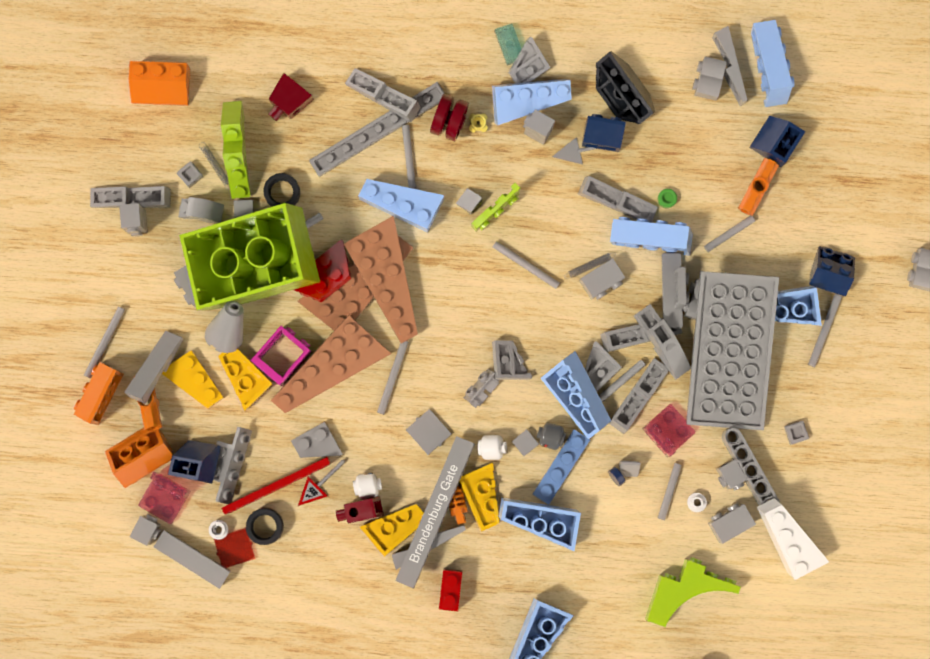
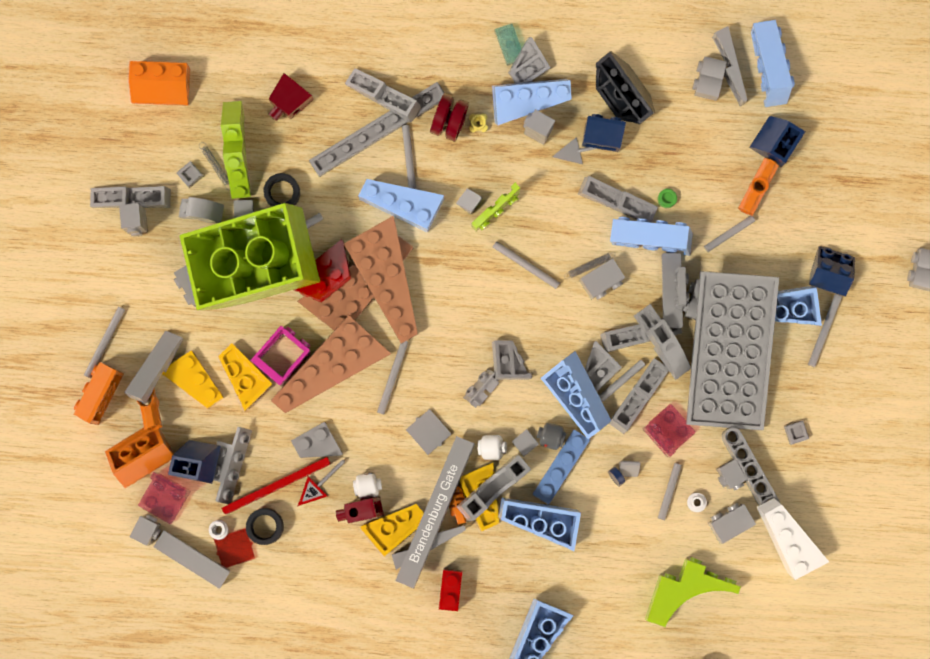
(226, 329): light grey cone -> none
(494, 486): none -> light grey arch

